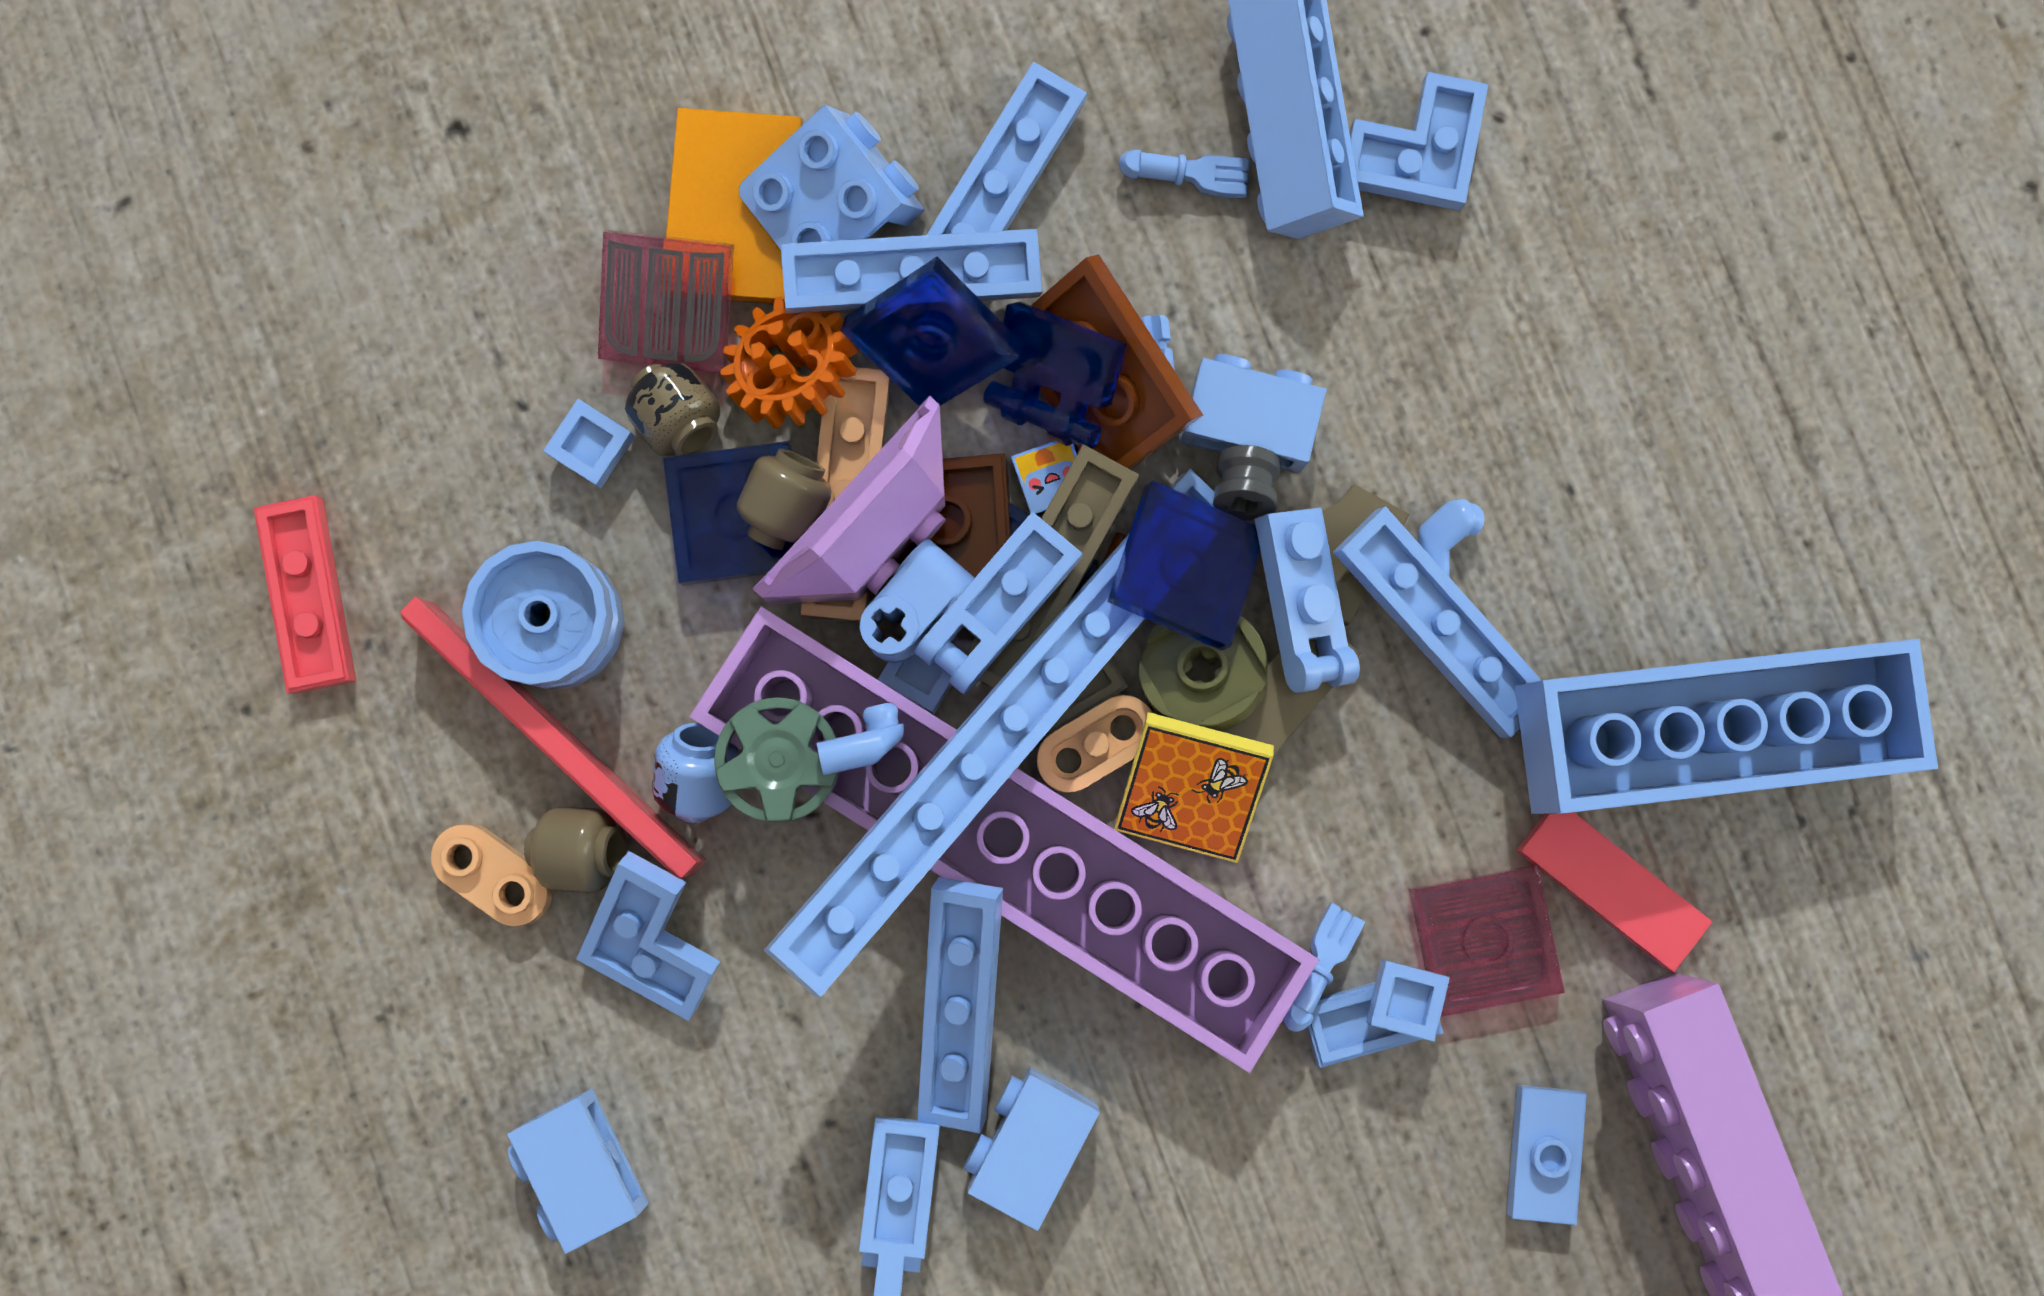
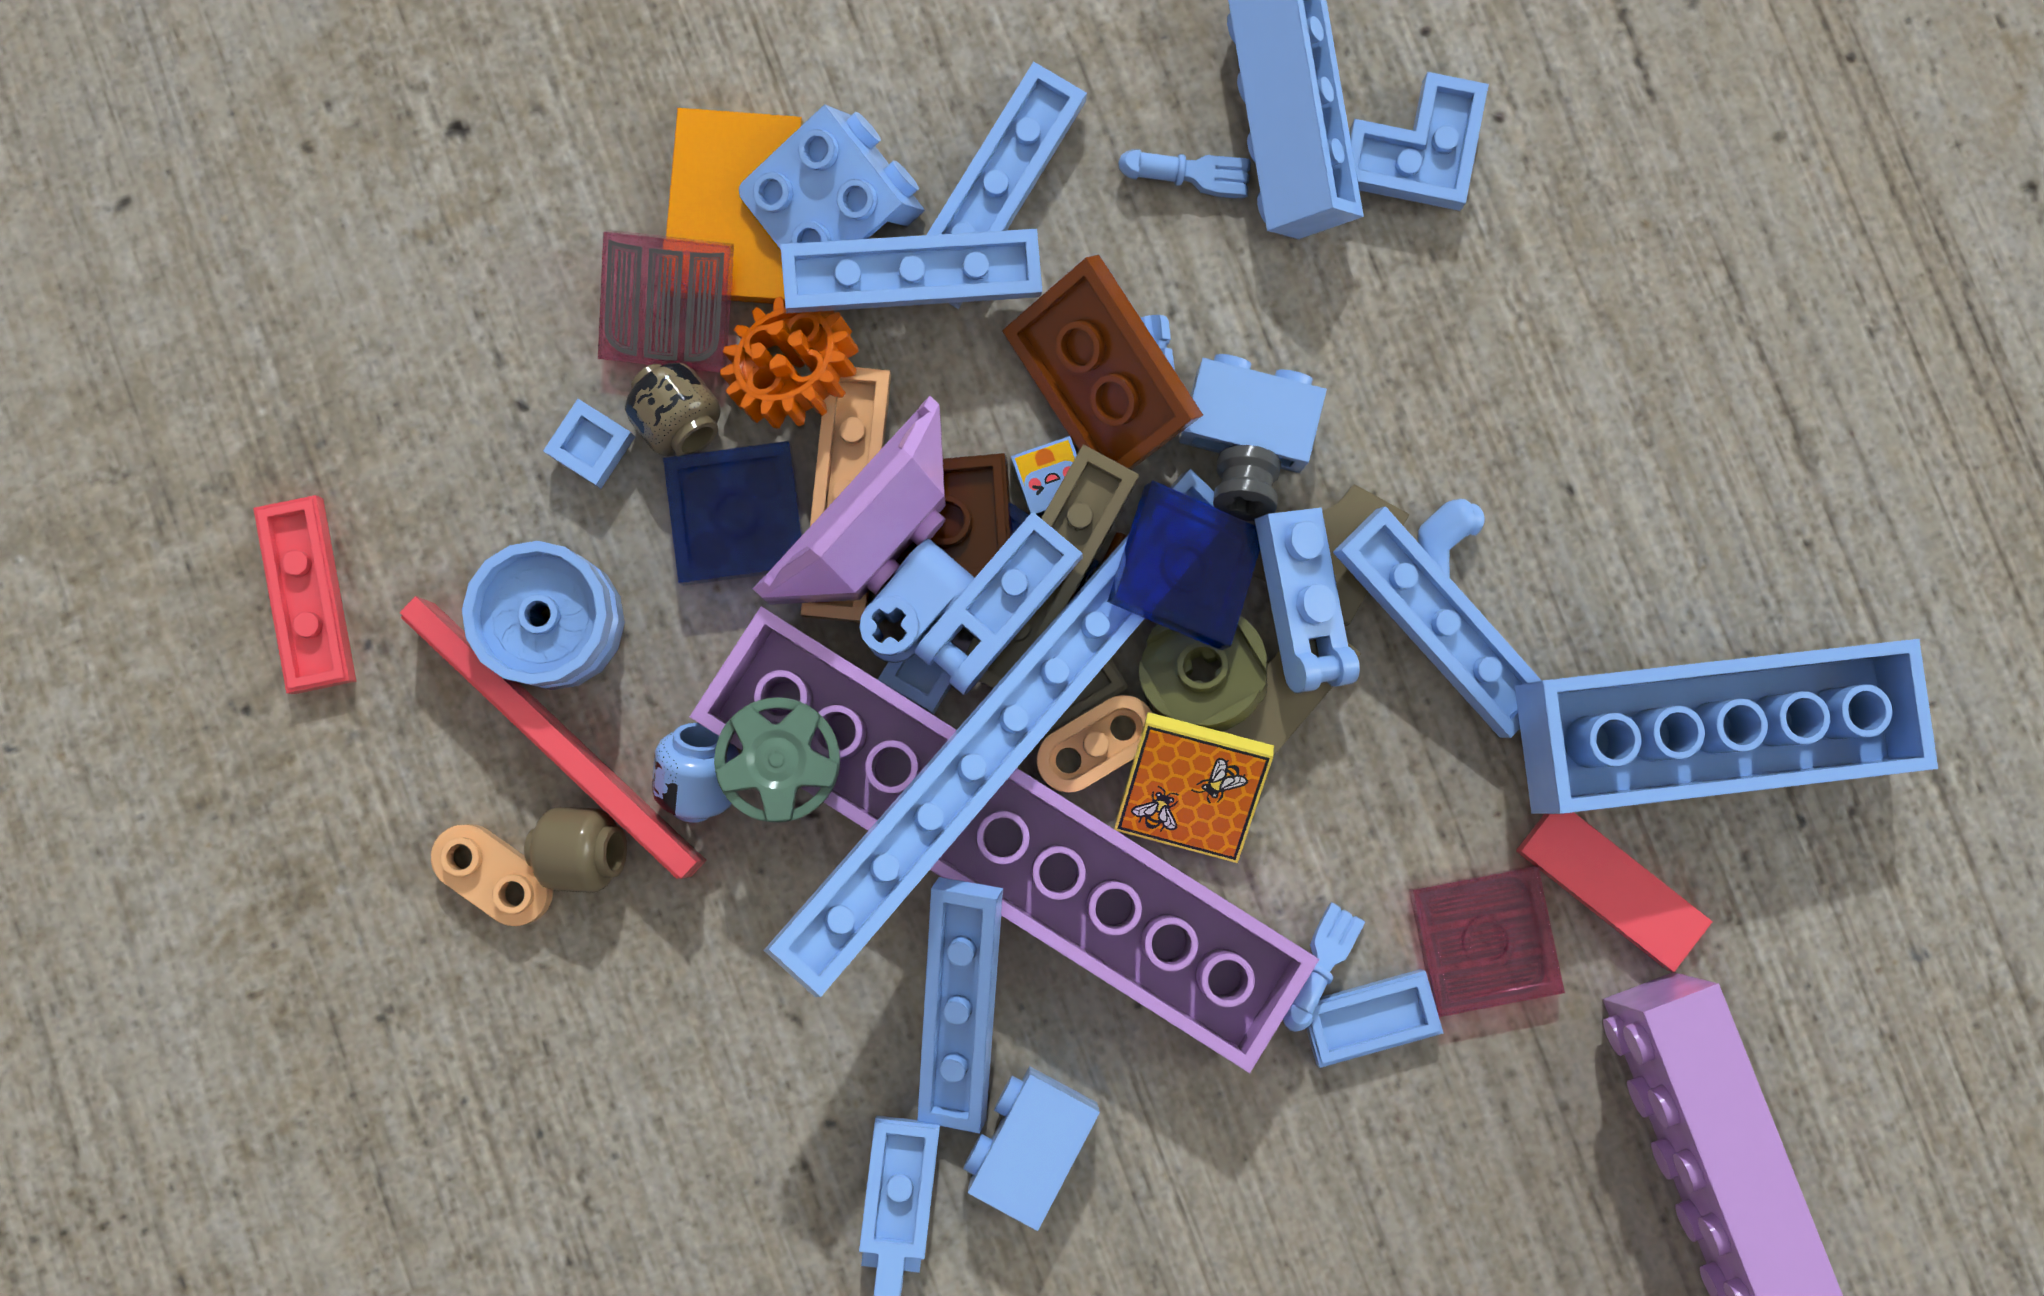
(576, 1171): light blue brick -> none
(632, 944): light blue plate -> none
(783, 498): dark tan head -> none
(865, 747): light blue arm -> none
(932, 335): clear blue plate -> none
(1065, 359): clear blue plate -> none
(1407, 1000): light blue plate -> none
(1546, 1154): light blue plate -> none

